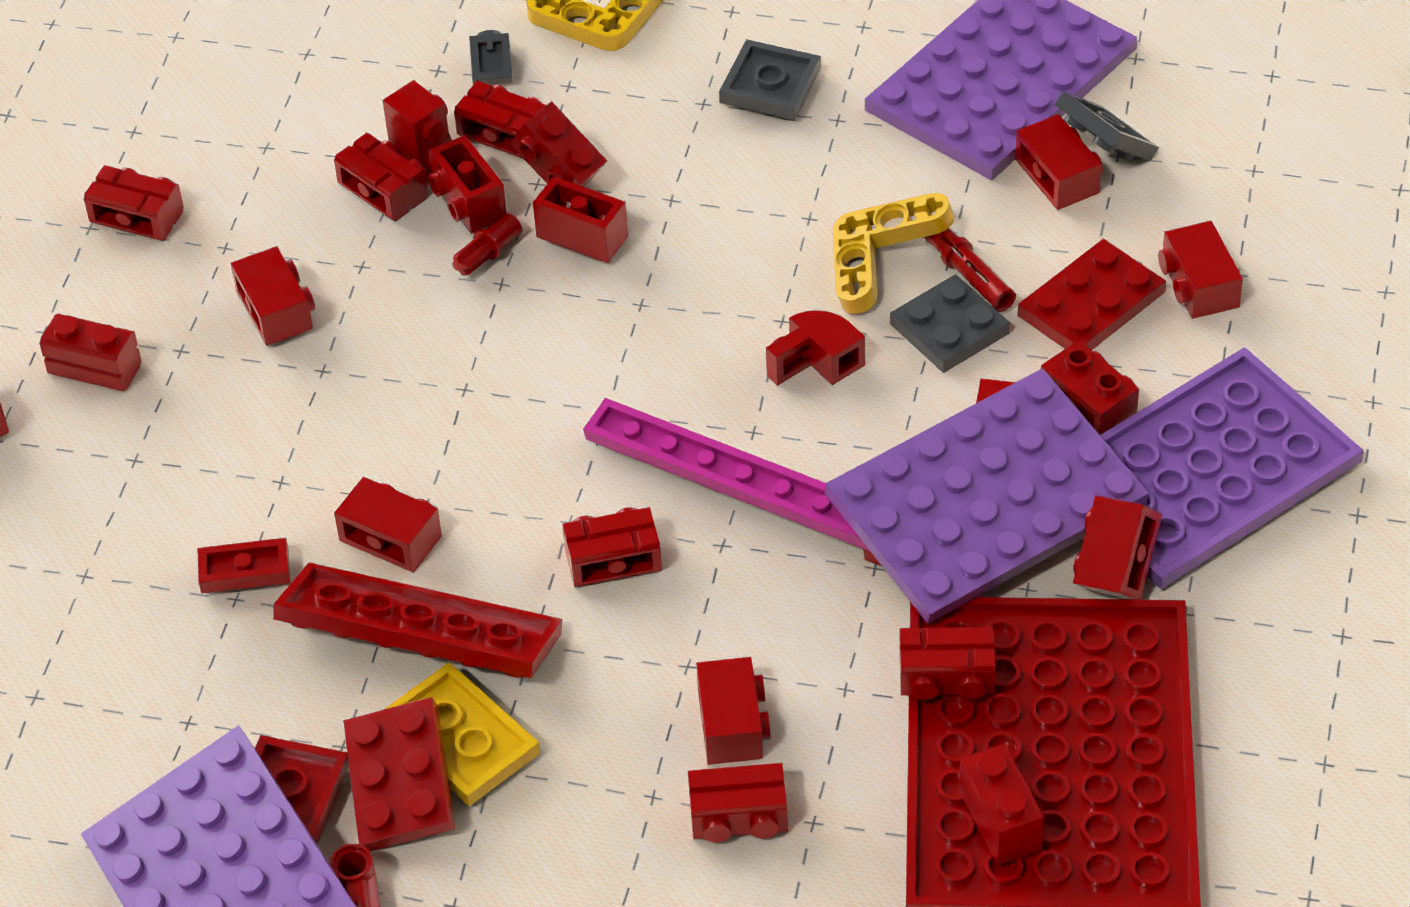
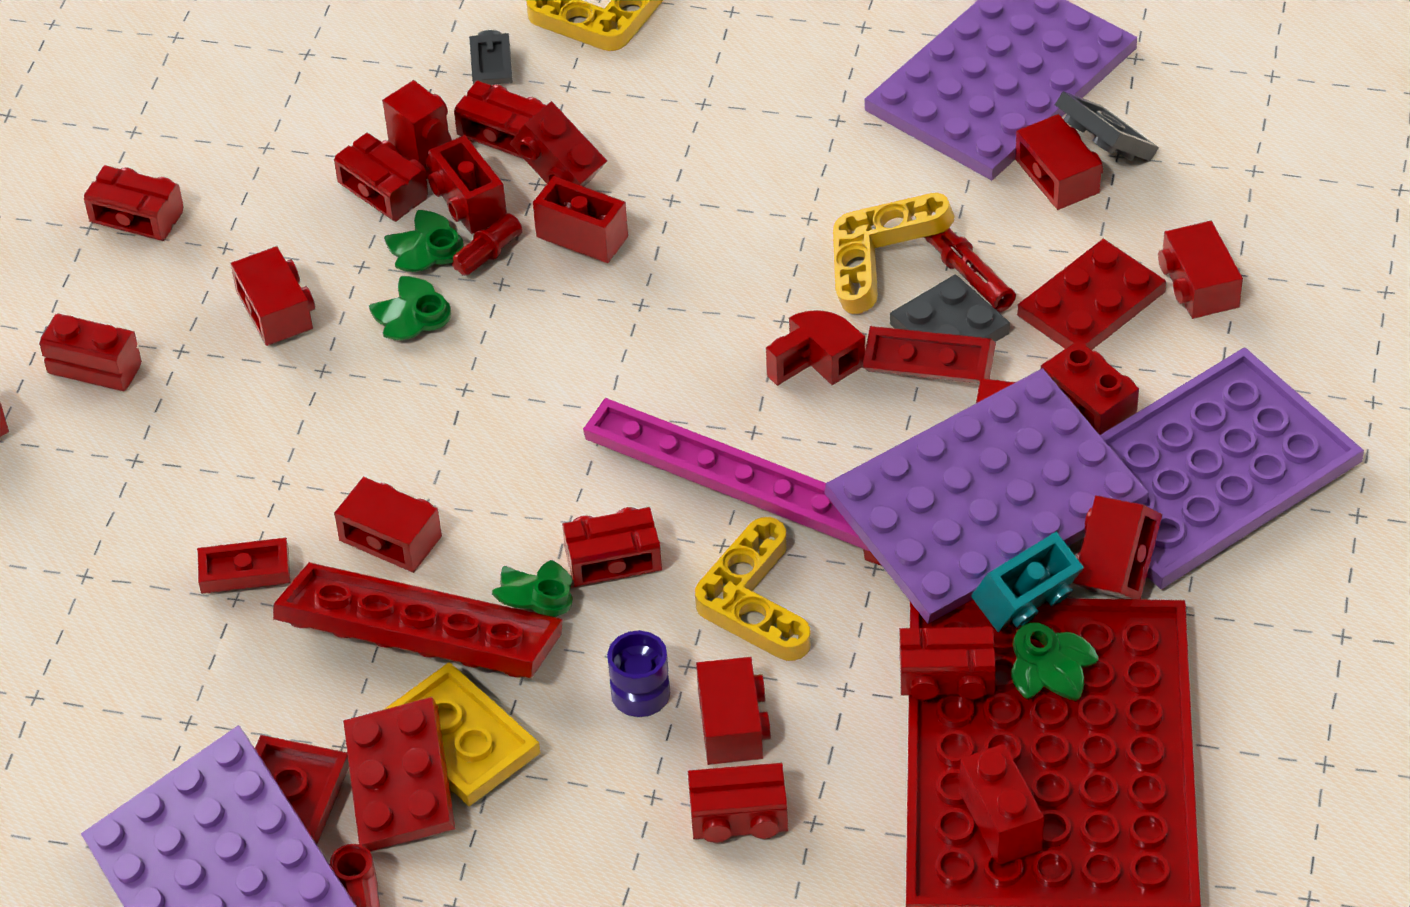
(413, 311): none -> green plate
(427, 245): none -> green plate
(543, 593): none -> green plate
(638, 673): none -> dark purple wheel
(740, 598): none -> yellow beam
(770, 79): dark grey plate -> none
(928, 354): none -> red plate
(1027, 582): none -> teal brick
(1054, 666): none -> green plate

